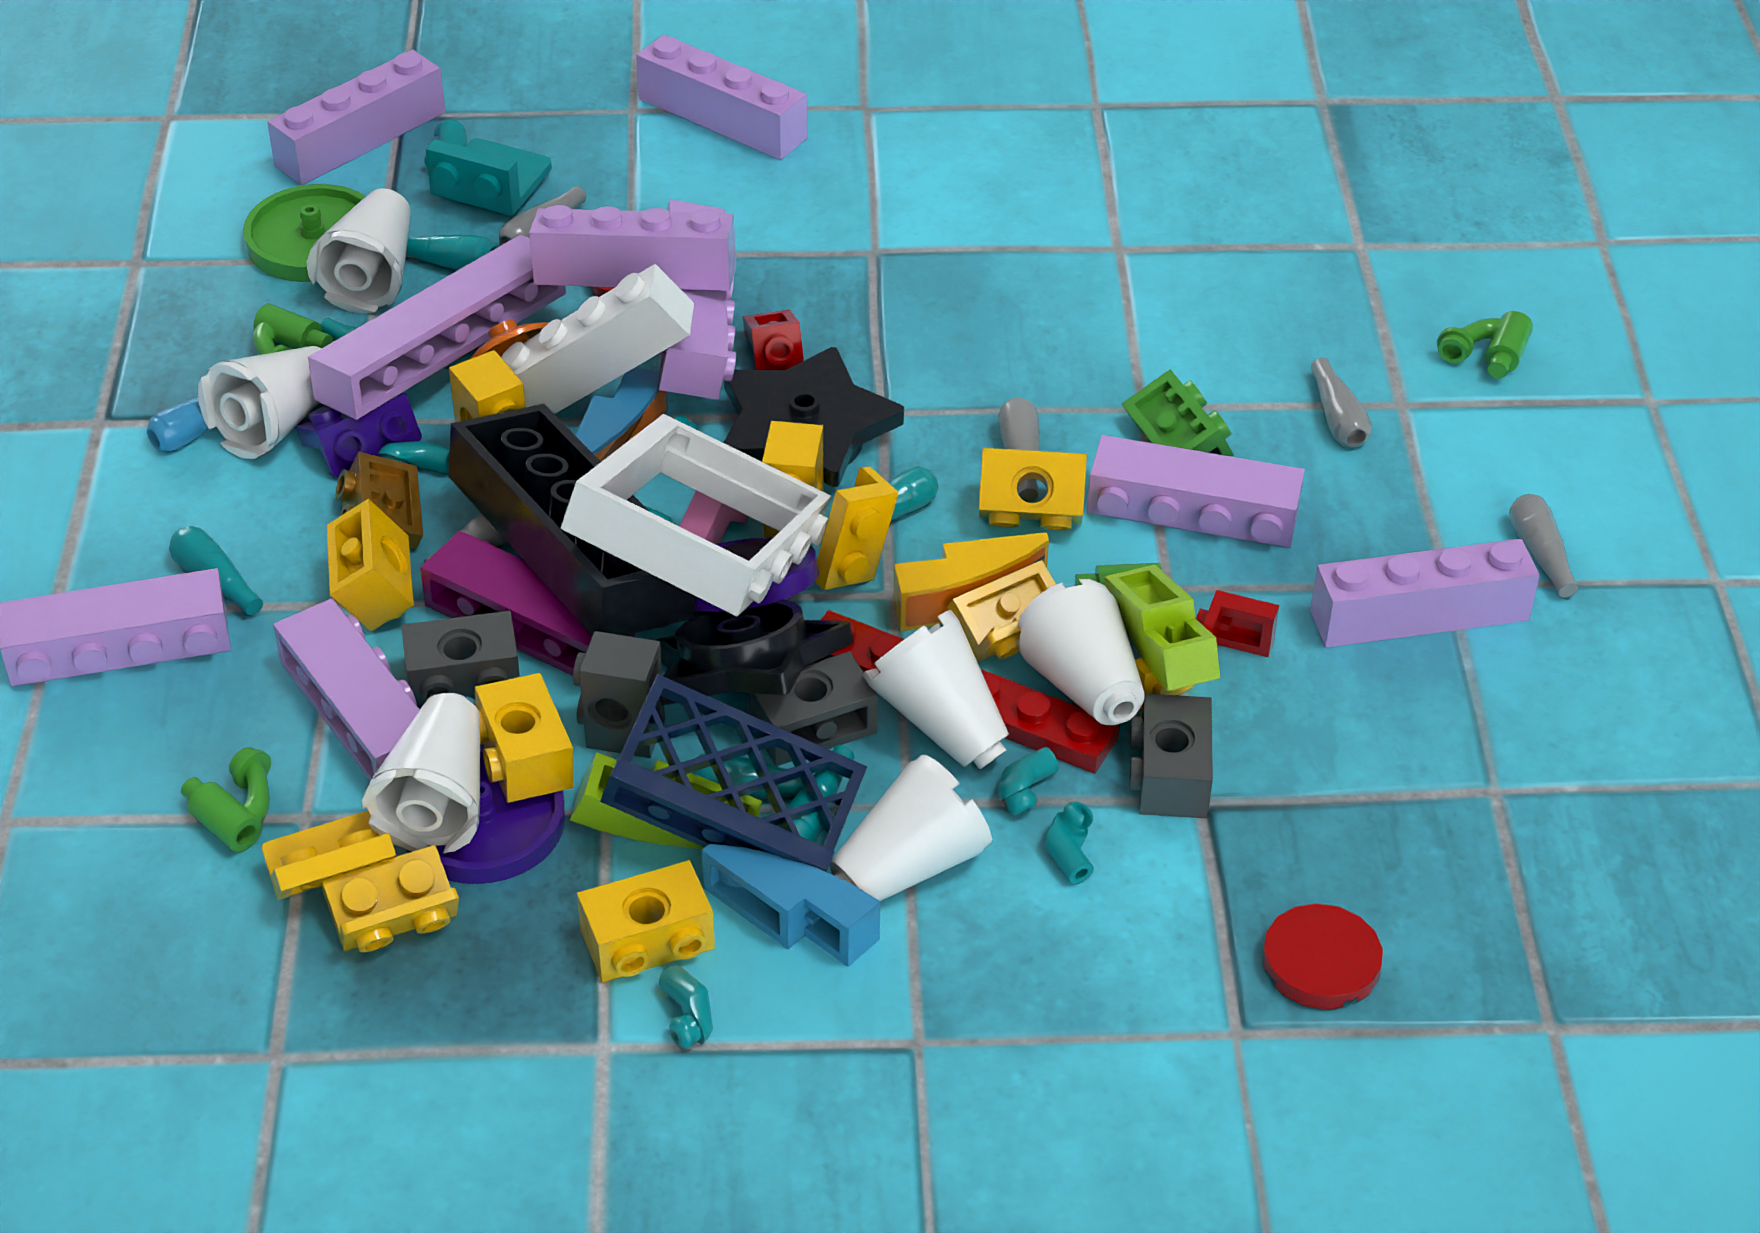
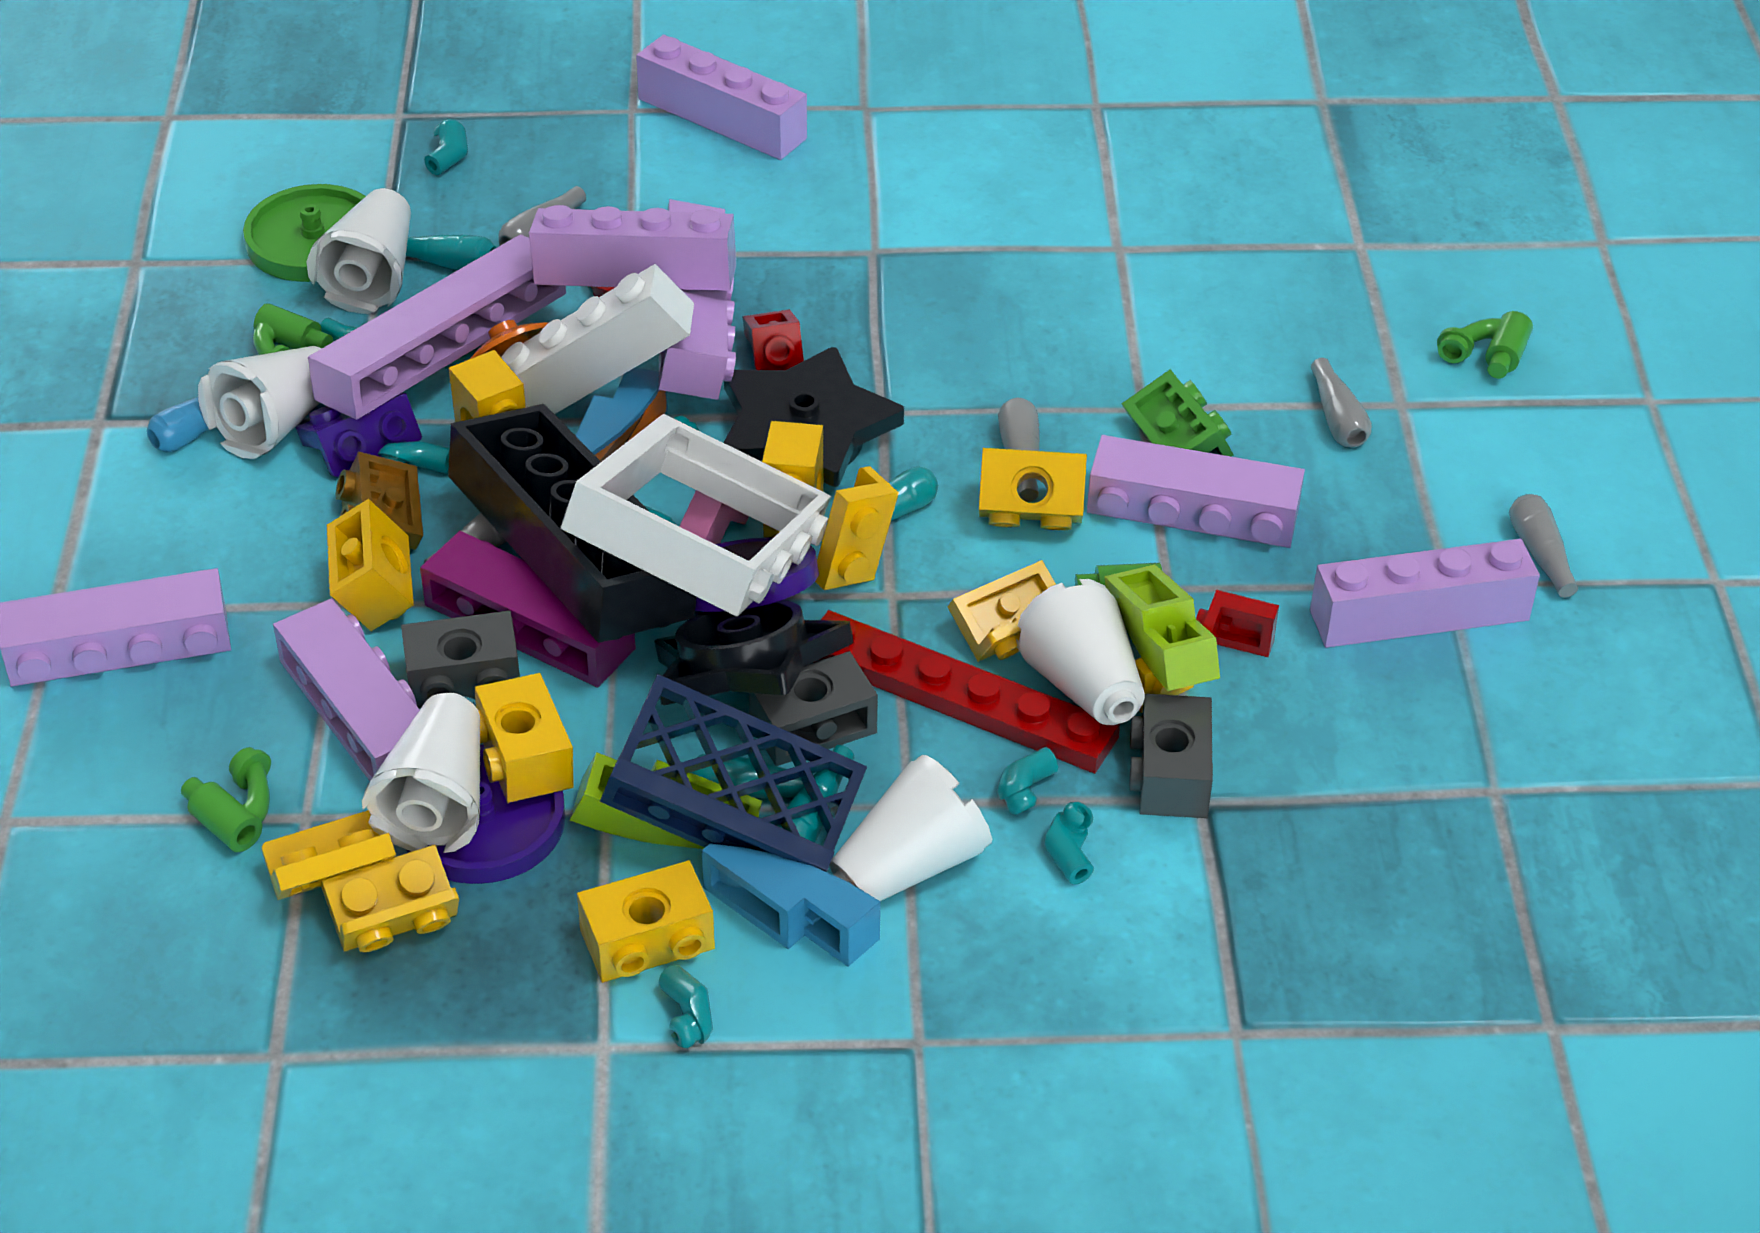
(198, 551): teal piece -> none
(356, 117): lavender brick -> none
(485, 174): teal bracket -> none
(614, 686): dark grey brick -> none
(928, 586): yellow slope -> none
(942, 692): white cone -> none
(1322, 956): red tile -> none

